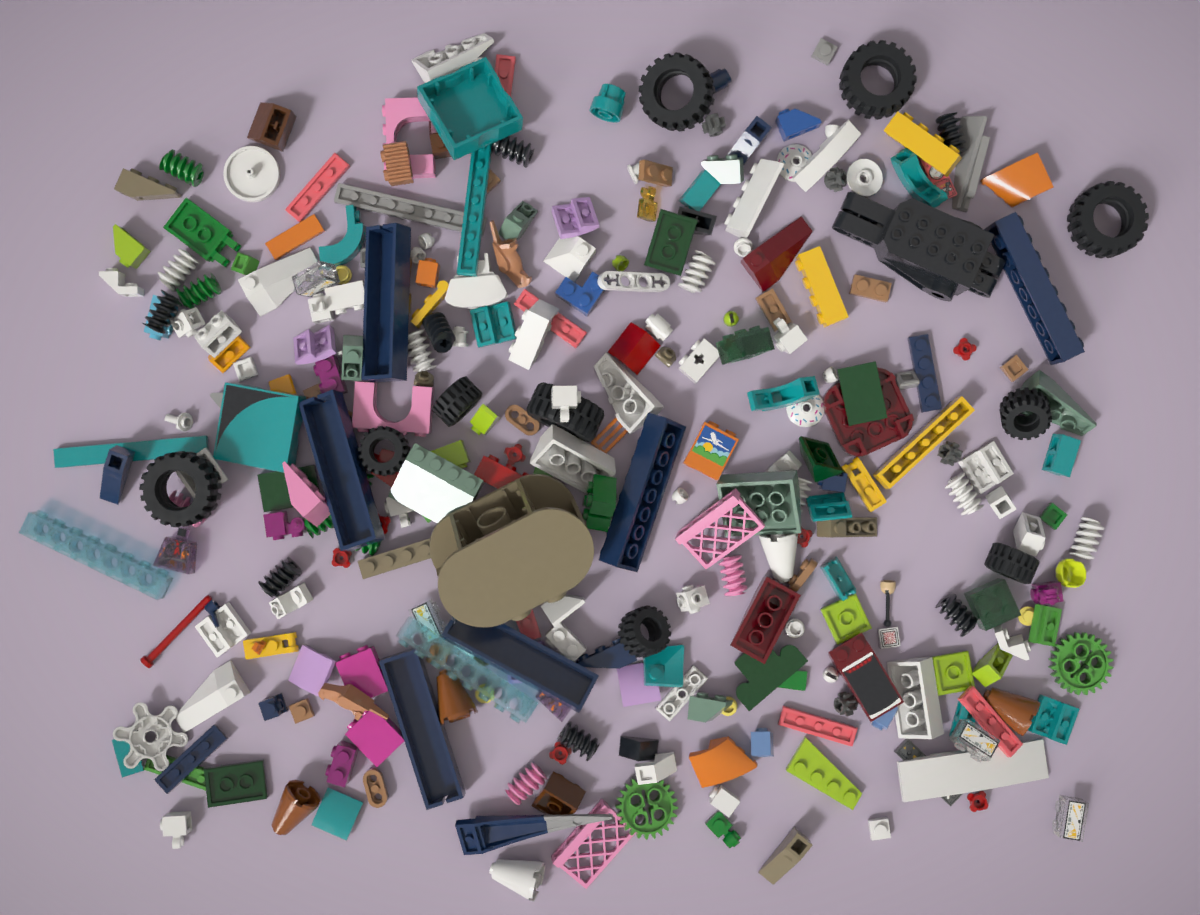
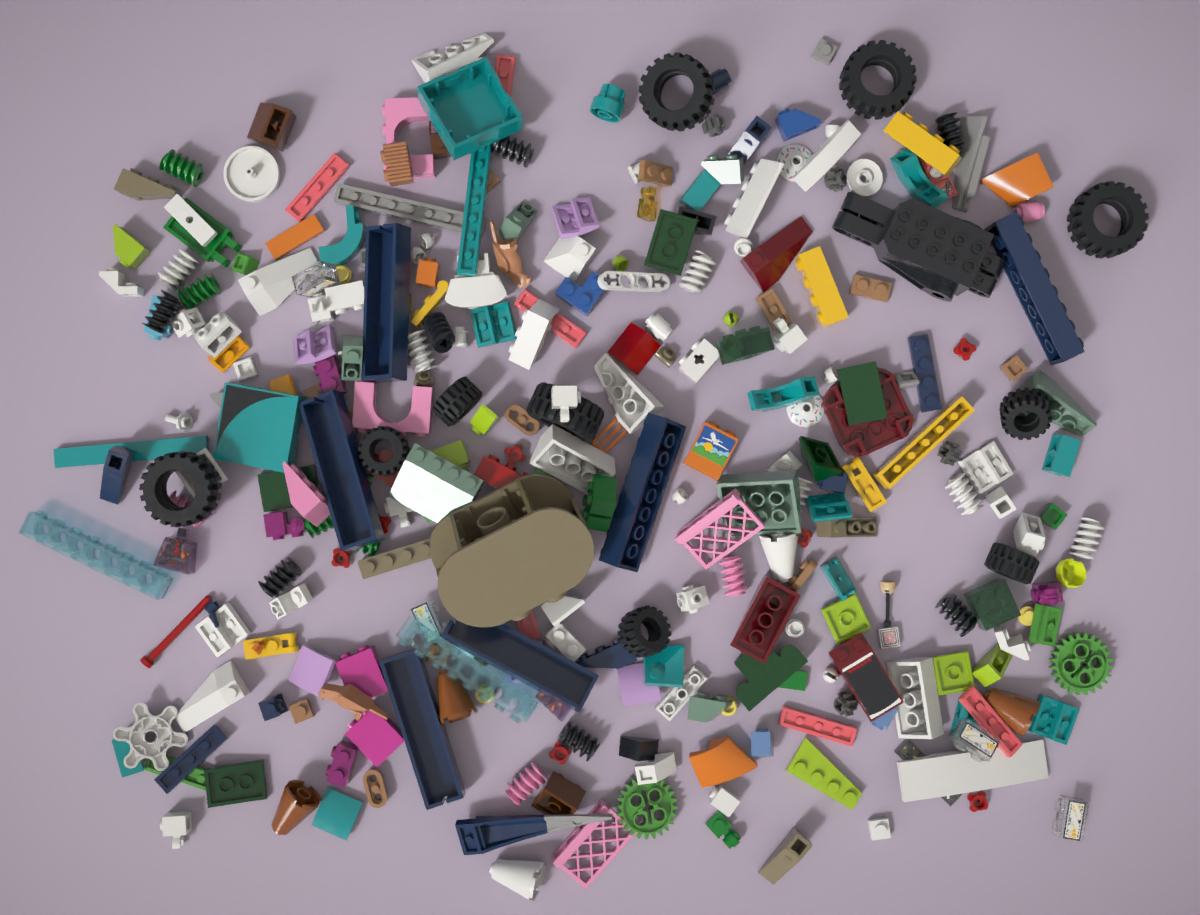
(184, 214): none -> white tile
(1030, 211): none -> bright pink brick

